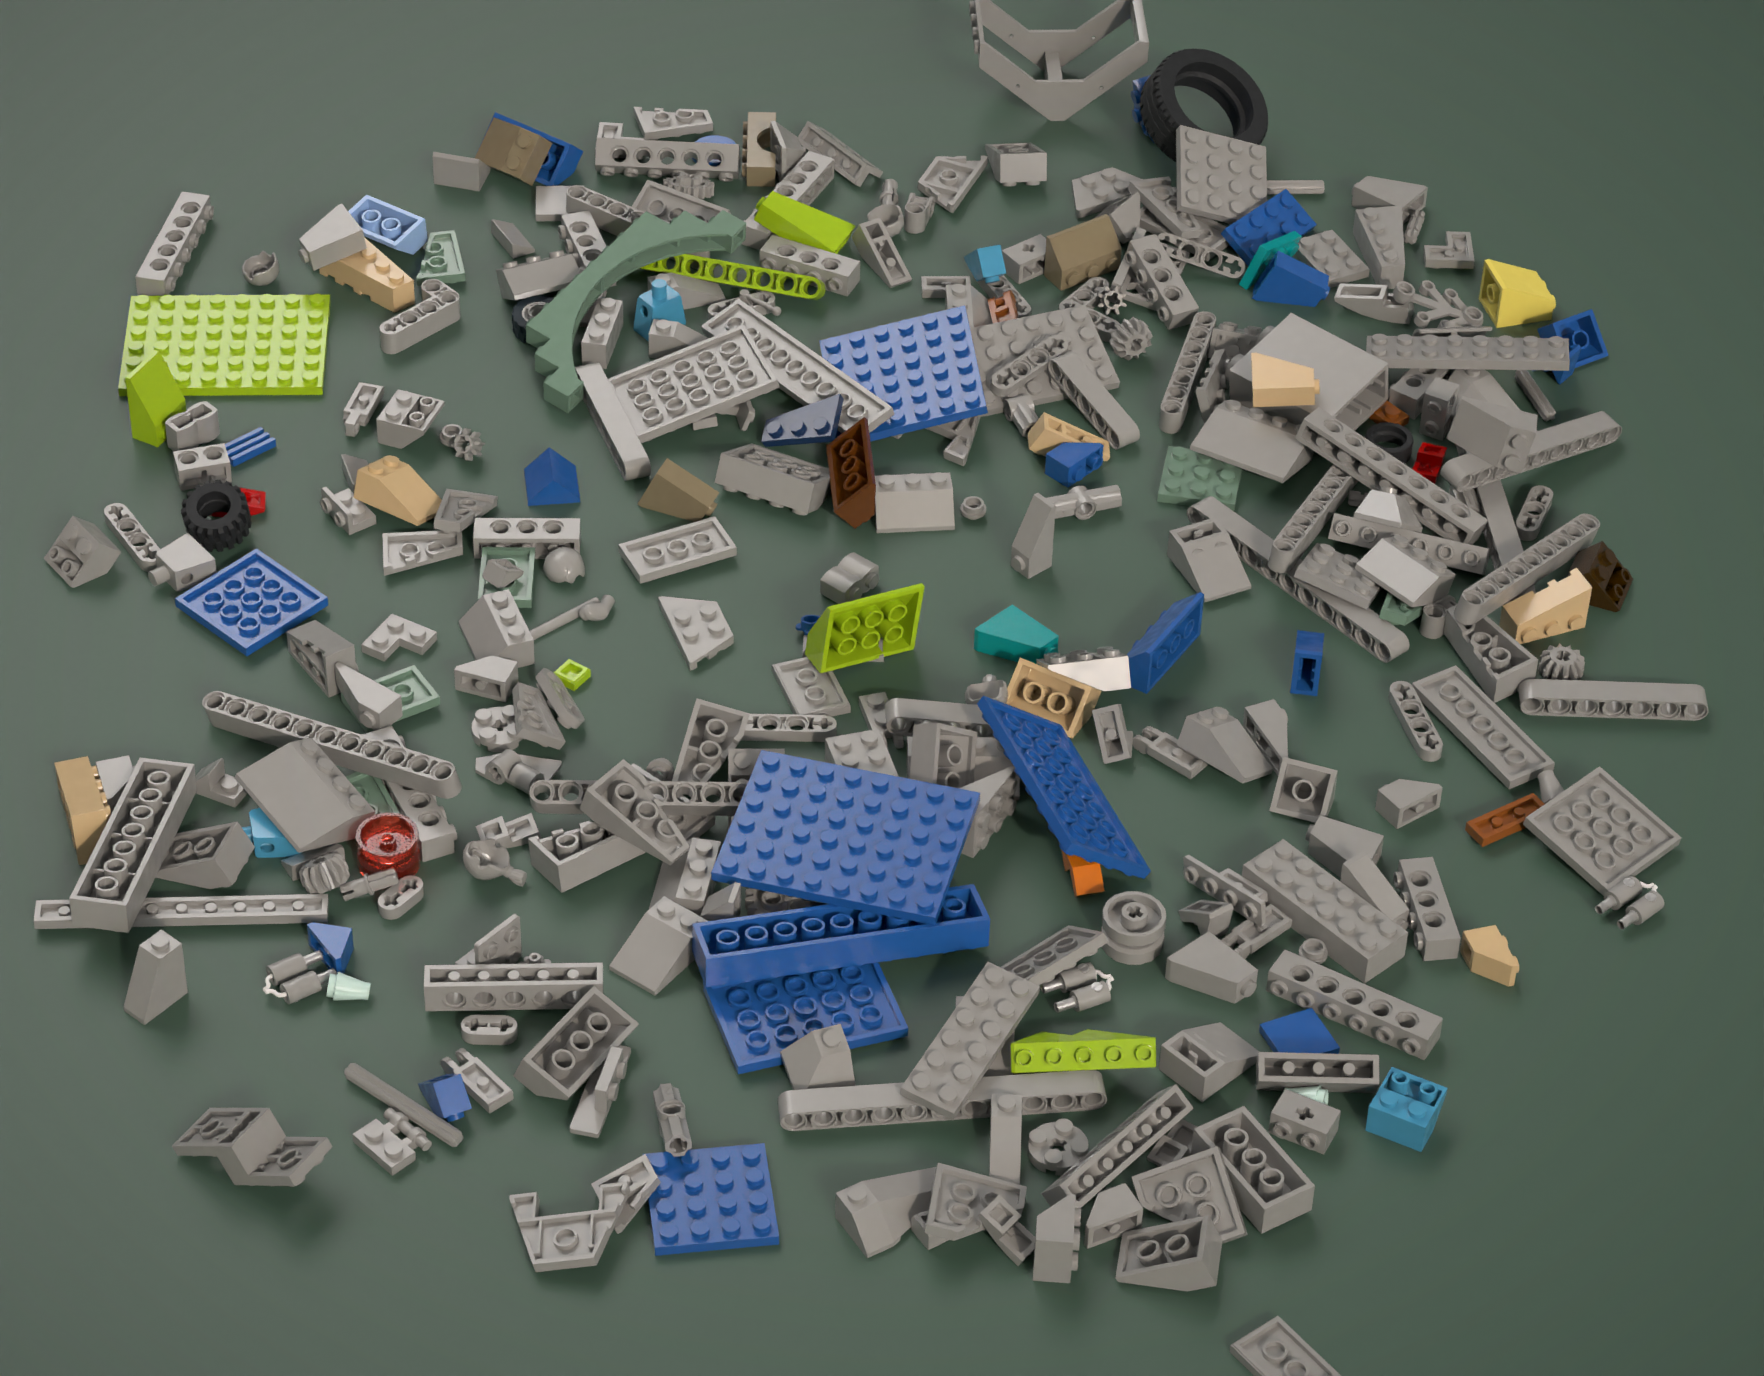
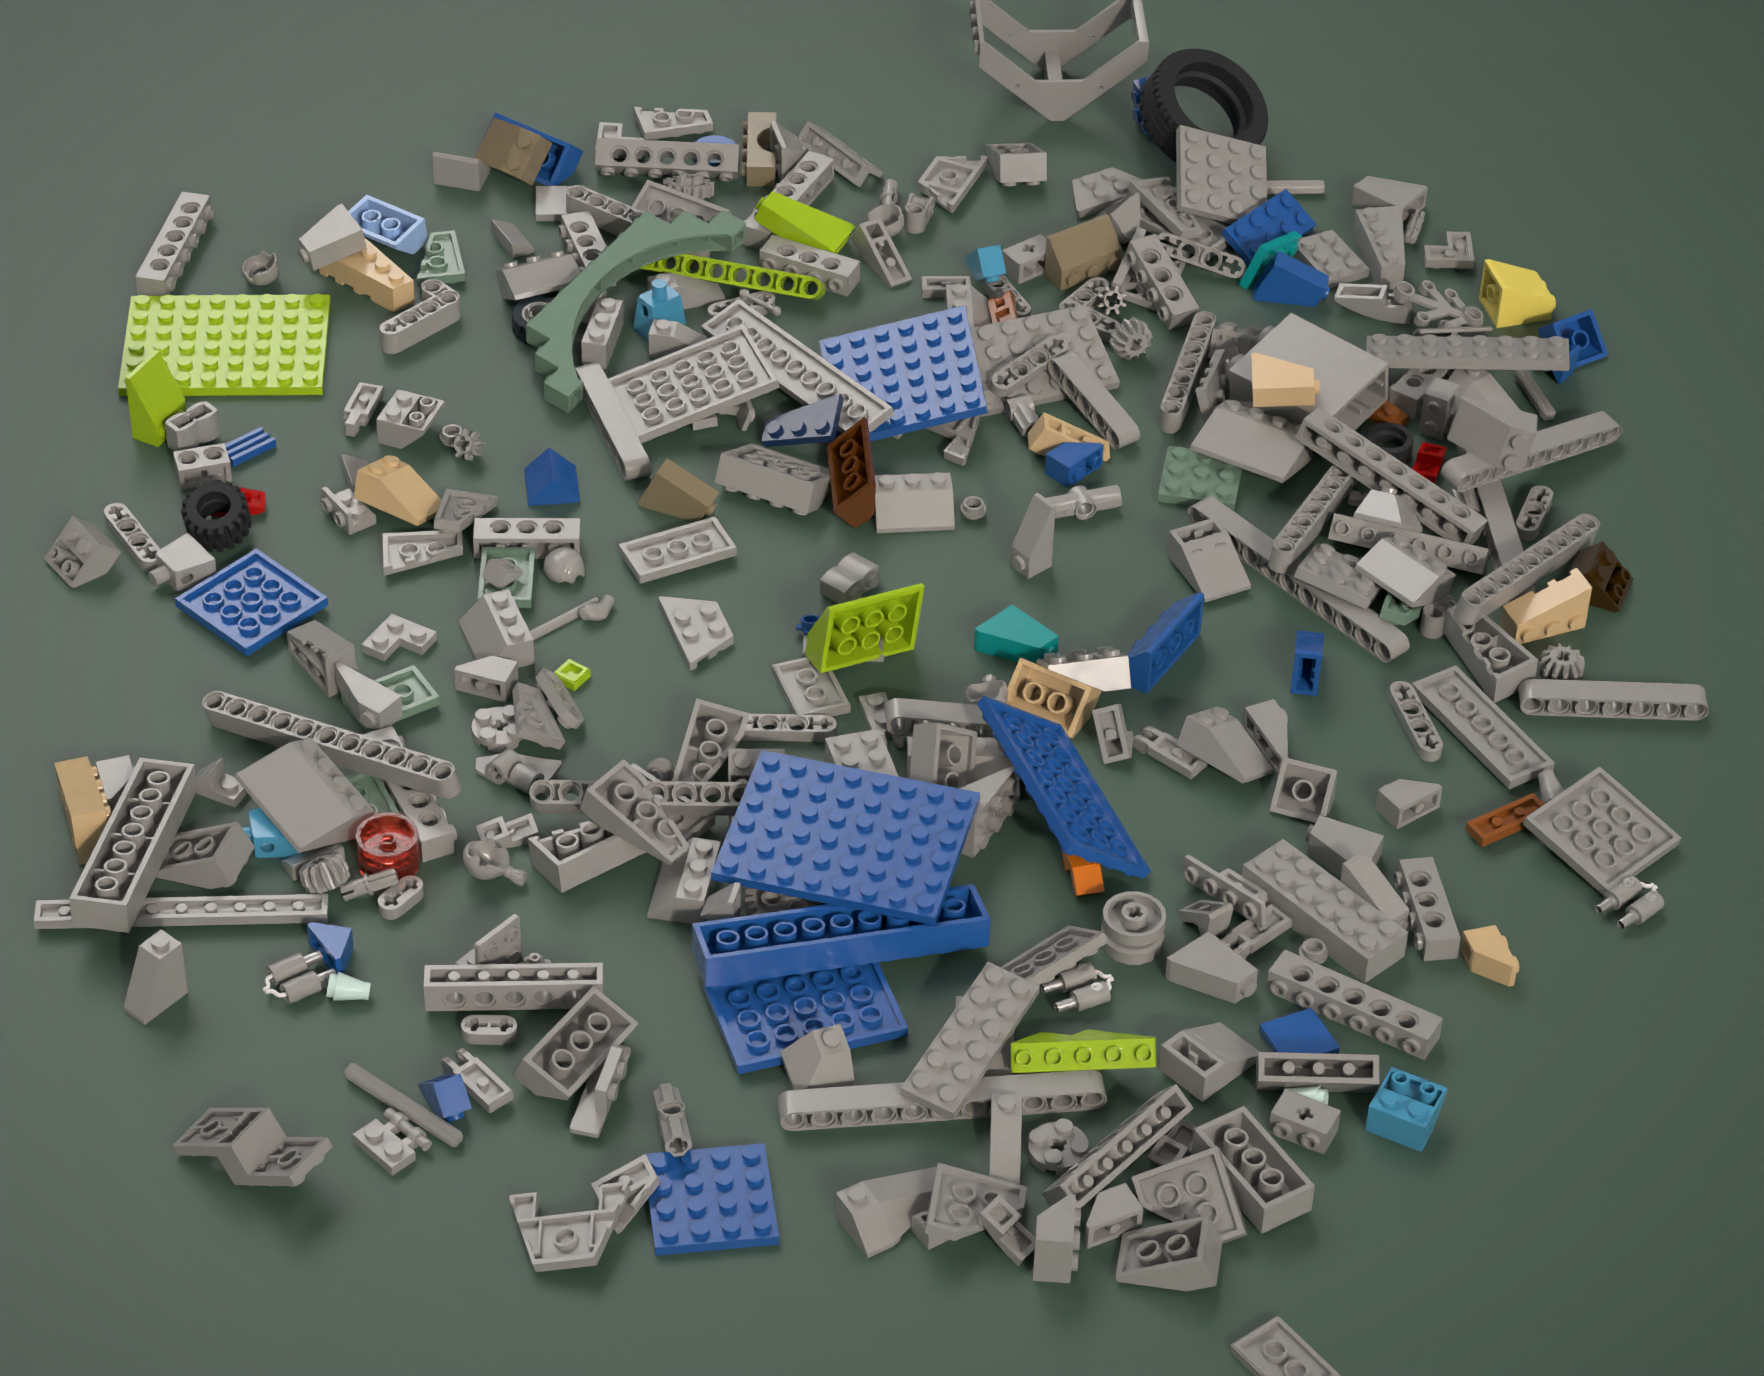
(657, 947): light grey slope -> none

